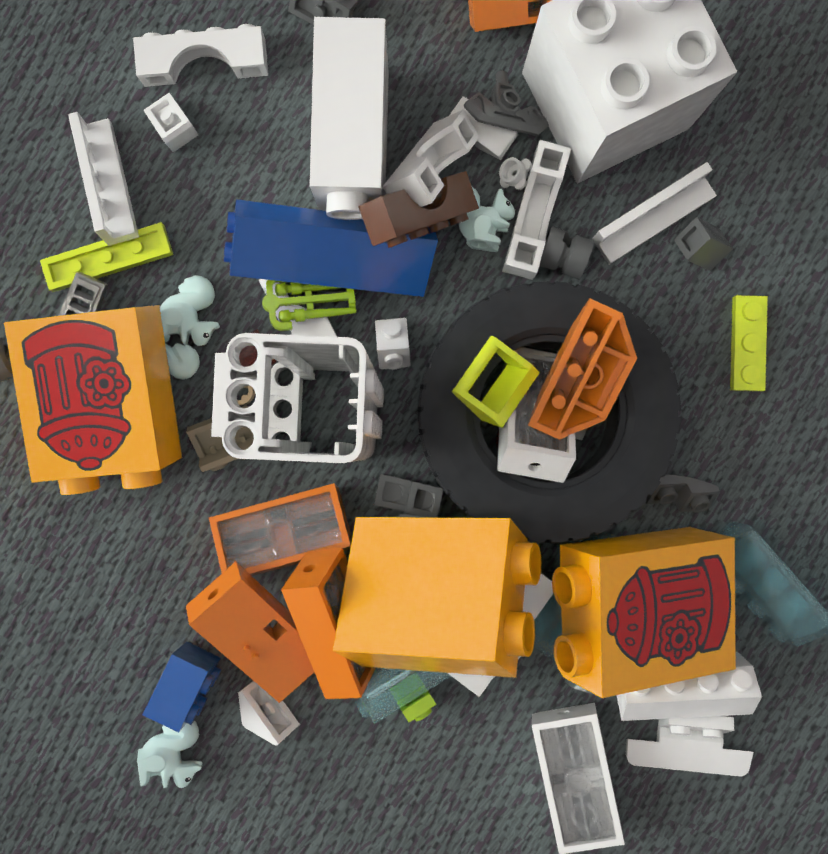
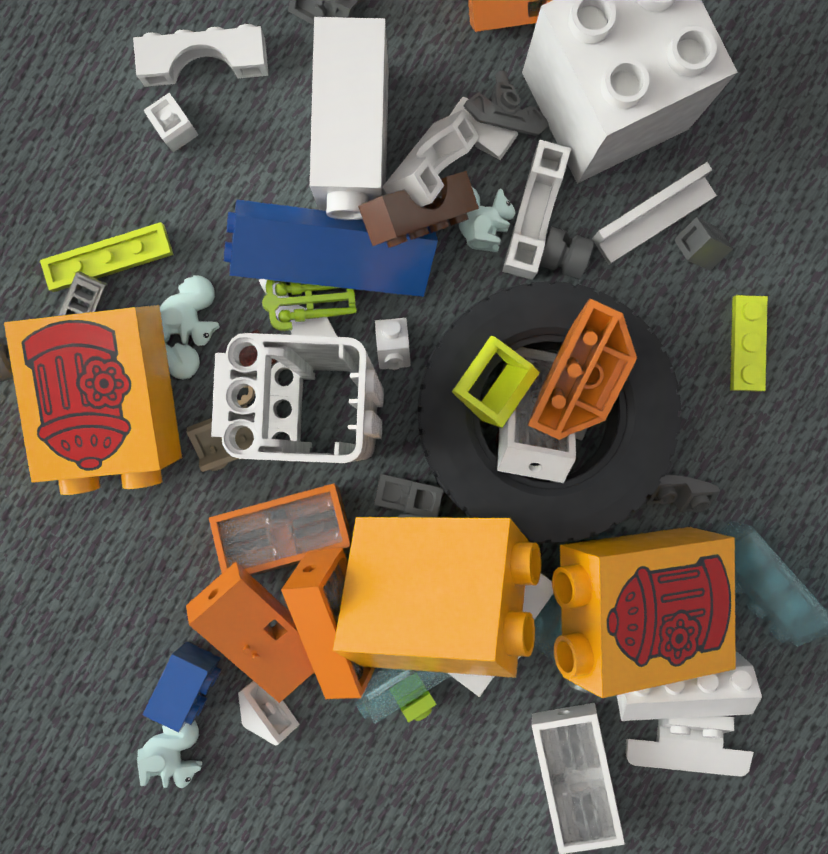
(104, 180): white fence -> none
(514, 173): white plate -> none

